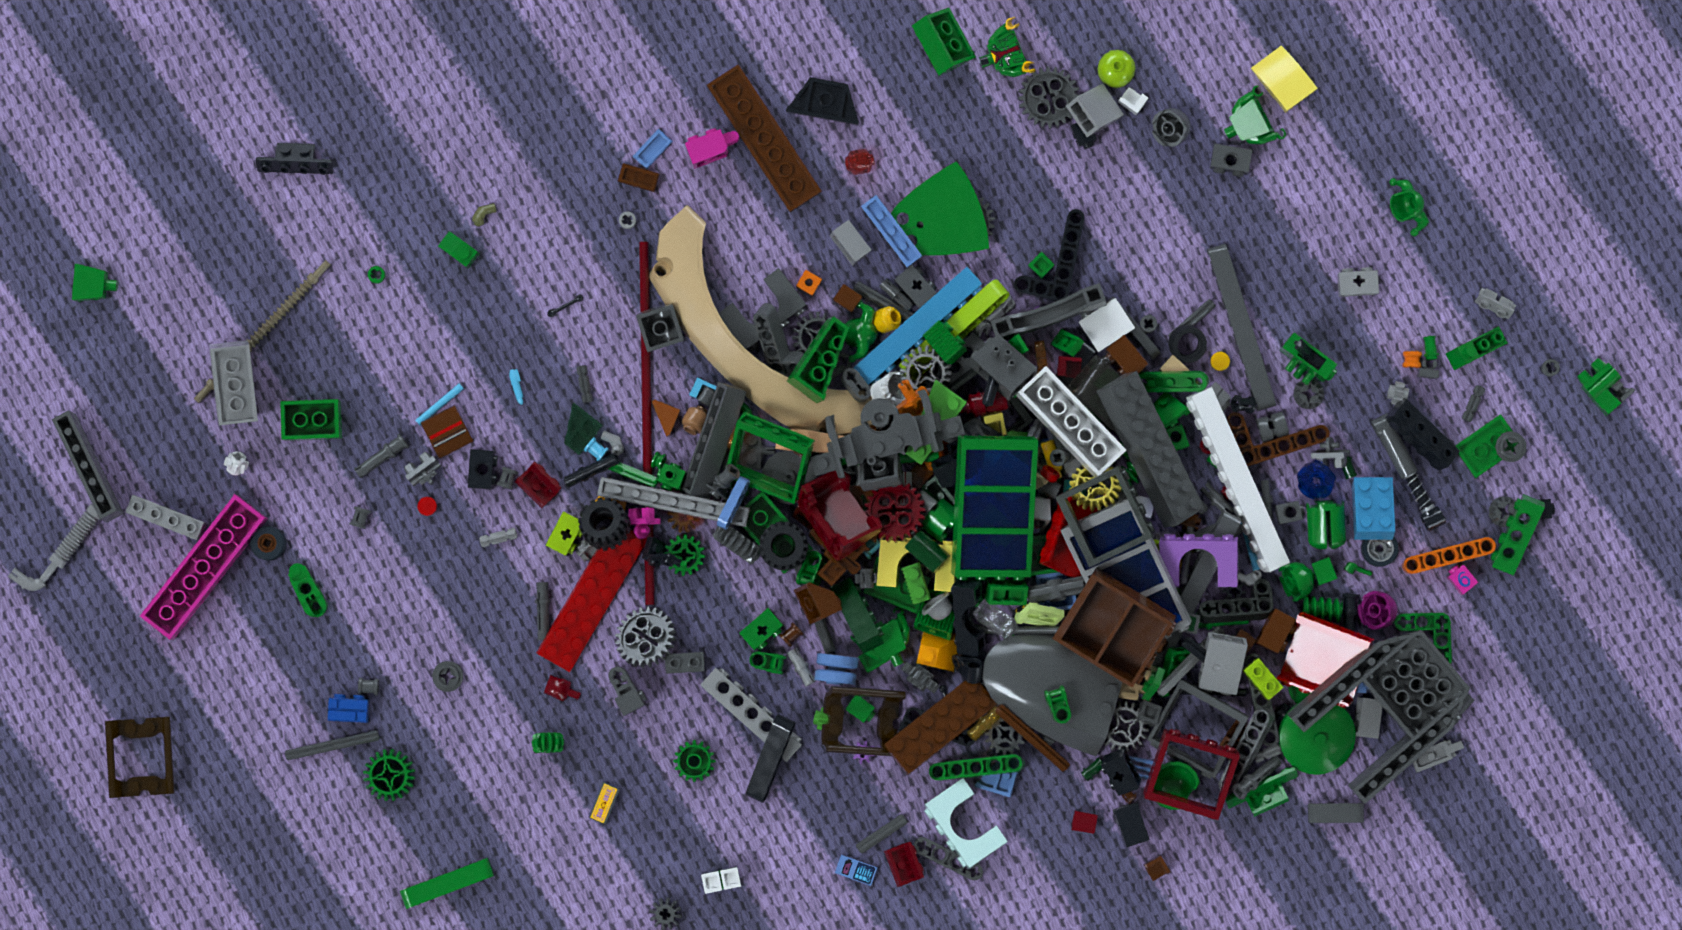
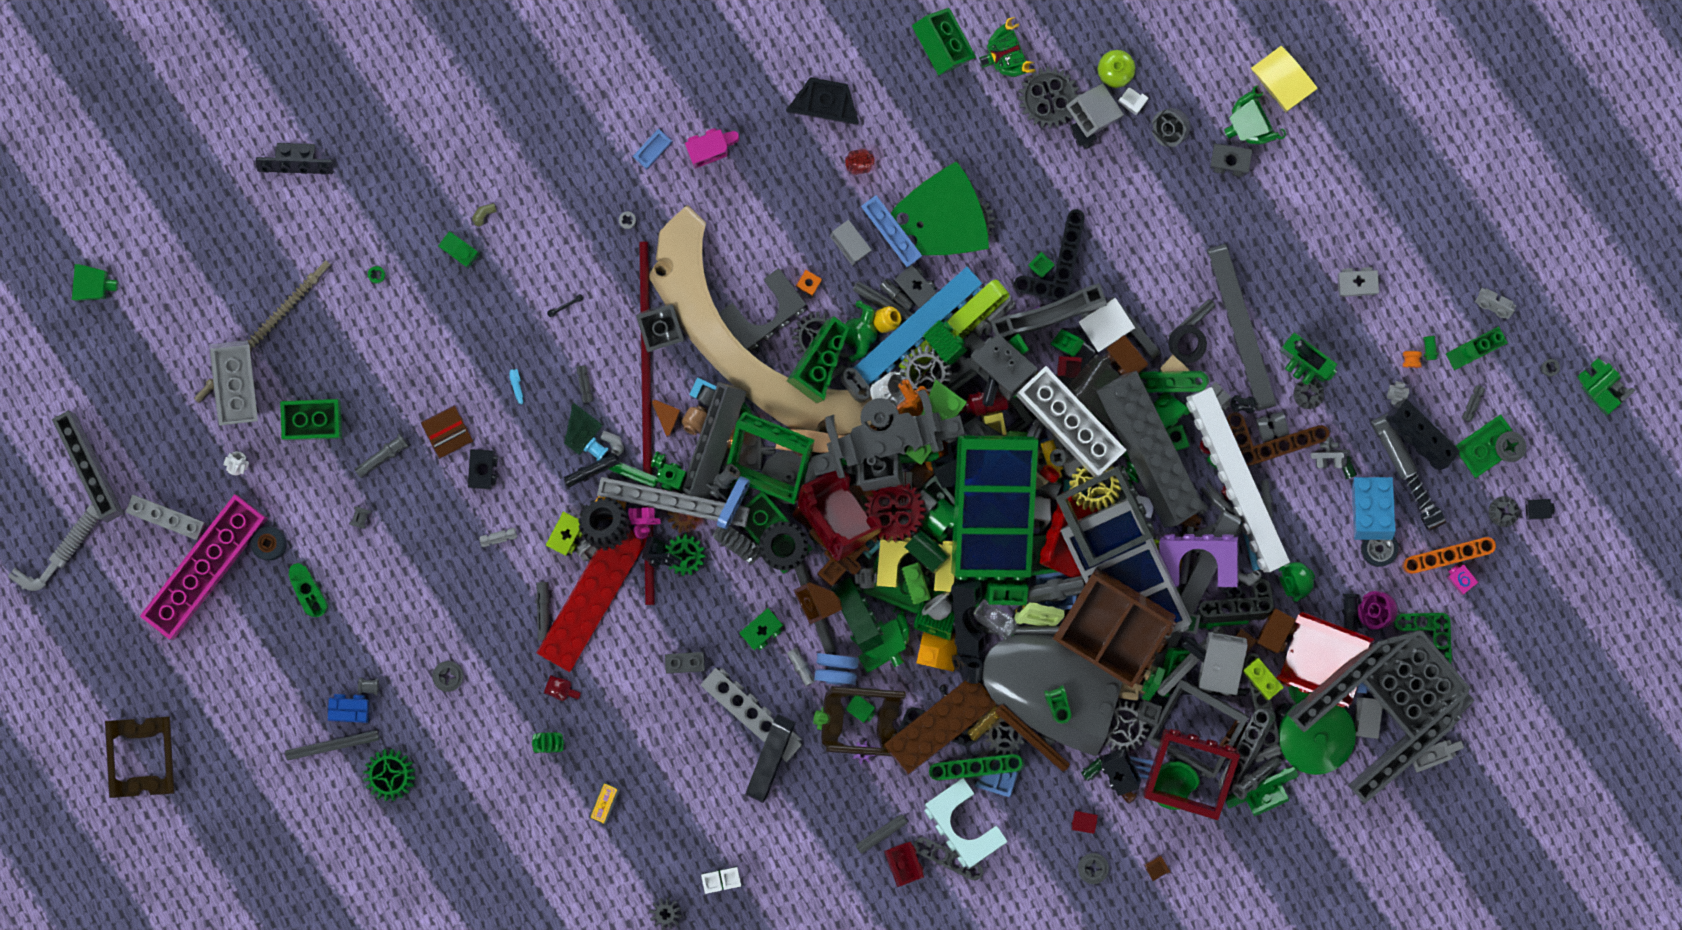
(424, 471): dark grey hips -> none
(427, 506): red tile -> none
(440, 403): medium azure bar -> none
(446, 883): green beam -> none
(508, 484): dark grey bush -> none
(538, 484): dark red bracket -> none
(629, 697): dark grey brick -> none
(638, 177): reddish brown plate -> none
(656, 623): dark grey gear -> none
(694, 750): green gear -> none
(764, 138): reddish brown plate -> none
(769, 662): green piece -> none
(774, 341): dark grey beam -> none
(791, 634): reddish brown bush -> none
(808, 571): green piece -> none
(847, 298): reddish brown panel -> none
(856, 870): tile -> none
(920, 677): dark grey gear -> none
(1040, 354): clear orange beam -> none
(1086, 874): none -> dark grey gear
(1131, 824): black piece -> none
(1147, 318): dark grey bush -> none
(1219, 361): yellow tile -> none
(1281, 516): dark grey brick -> none
(1317, 524): green cylinder -> none
(1320, 471): clear blue plate -> none
(1322, 609): green piece -> none
(1324, 571): green panel -> none
(1336, 813): dark grey beam -> none
(1352, 567): green hand -> none
(1408, 205): green piece -> none
(1426, 372): dark grey tile -> none
(1509, 562): green brick -> none

